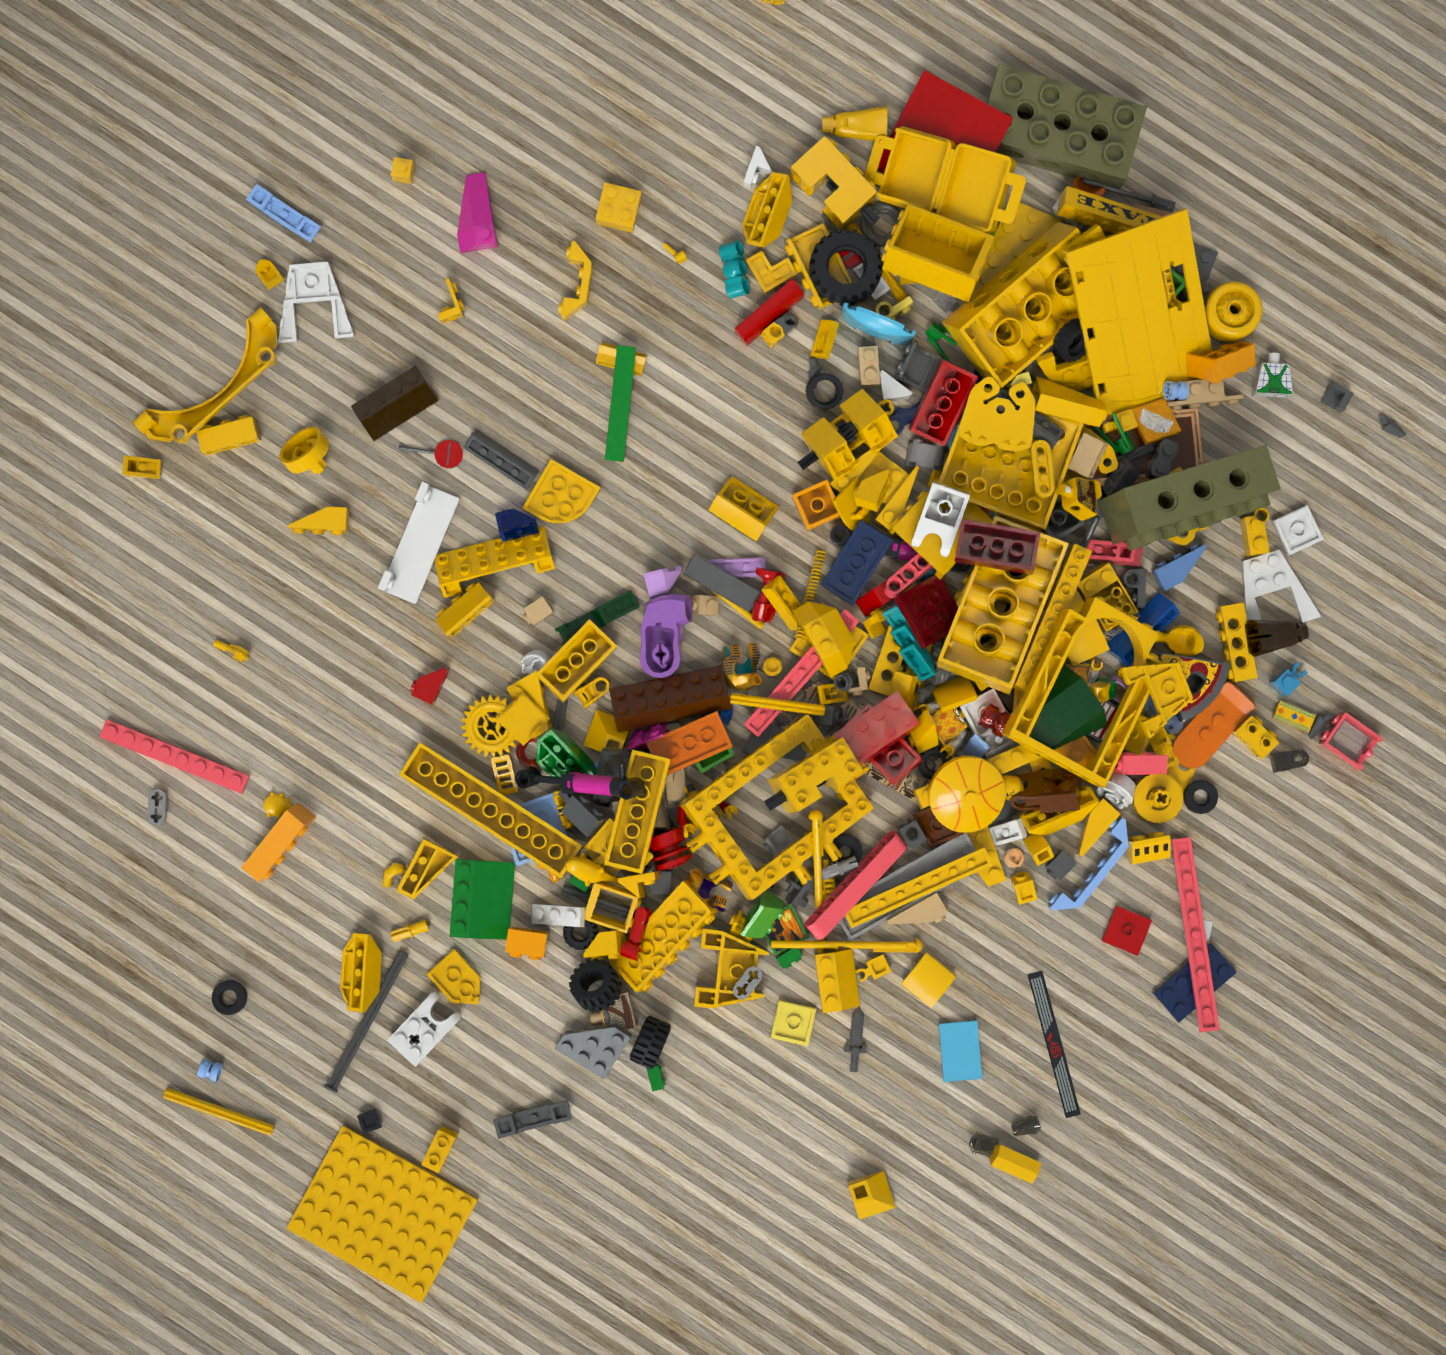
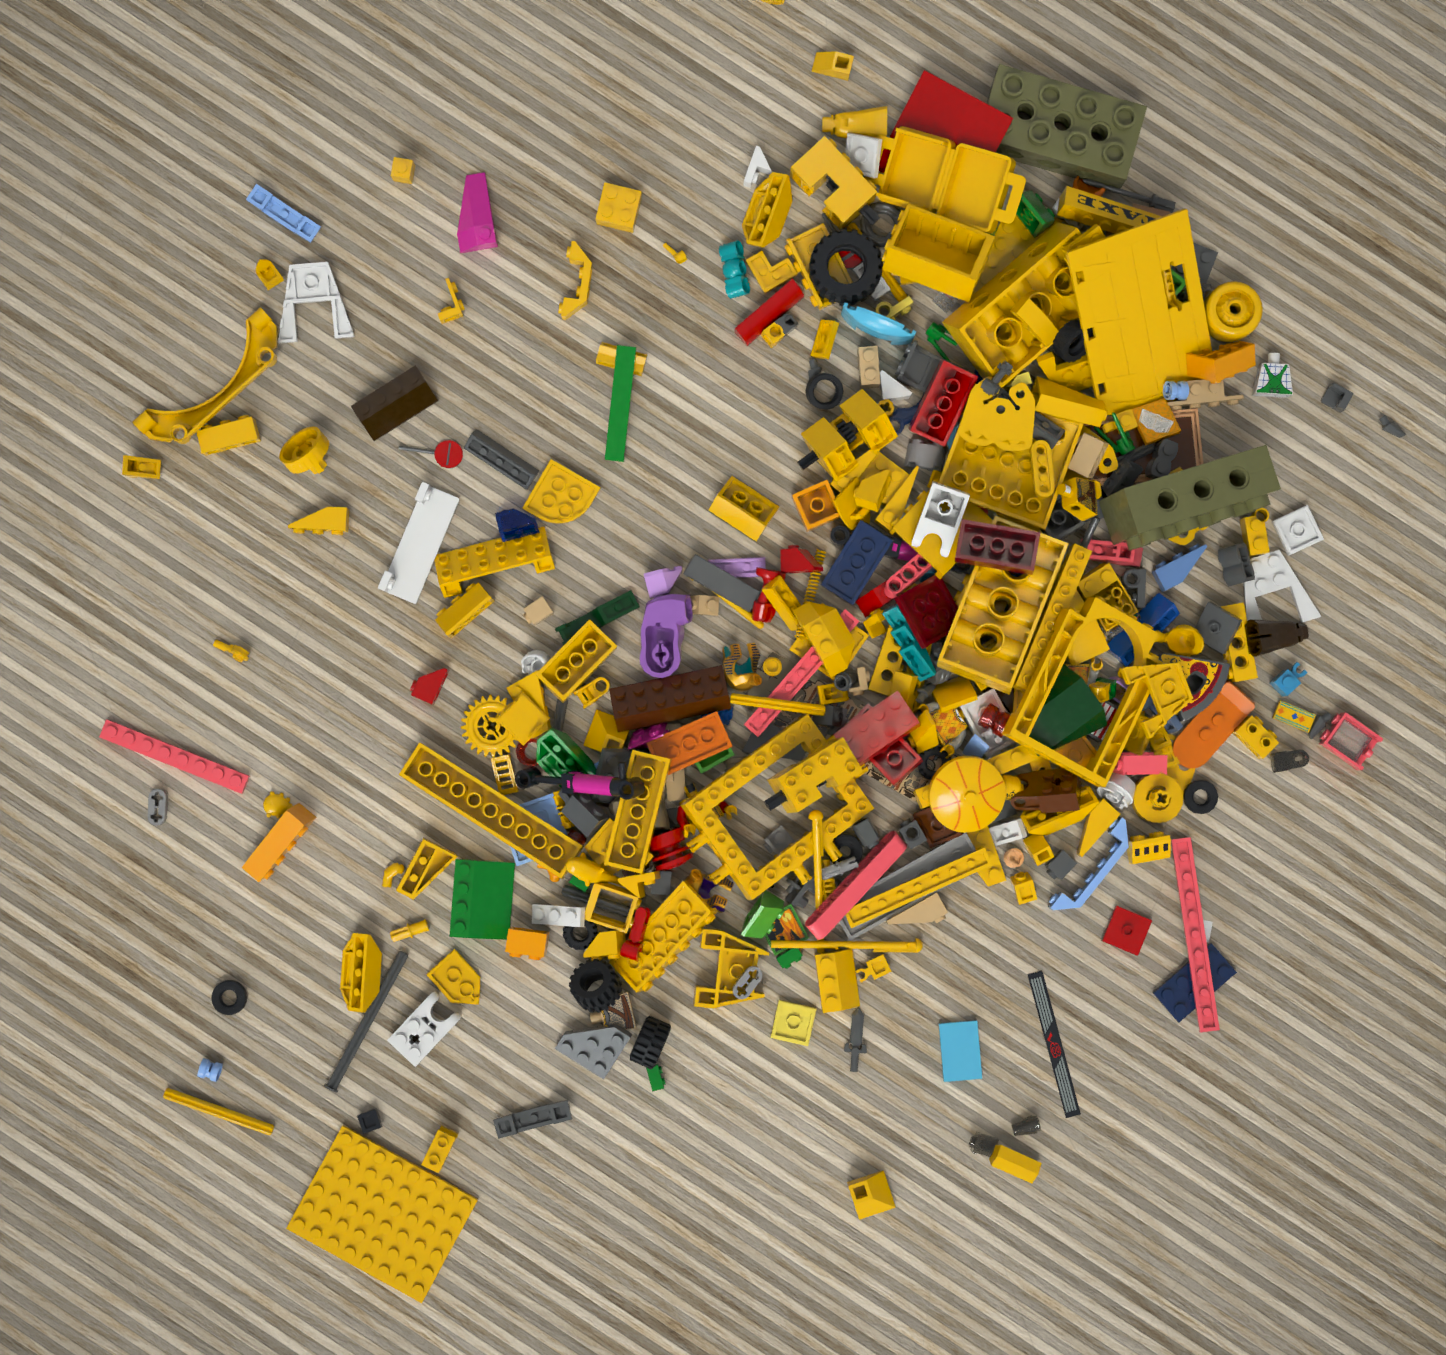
(577, 836): none -> clear red tile
(737, 924): yellow bracket -> none
(798, 561): none -> red slope
(833, 64): none -> yellow slope
(864, 153): none -> white plate
(866, 833): none -> dark grey brick
(929, 979): yellow slope -> none
(991, 386): none -> dark grey bar
(1034, 214): none -> green slope
(1035, 320): none -> yellow slope
(1217, 627): none -> dark grey plate
(1236, 564): none -> dark grey brick

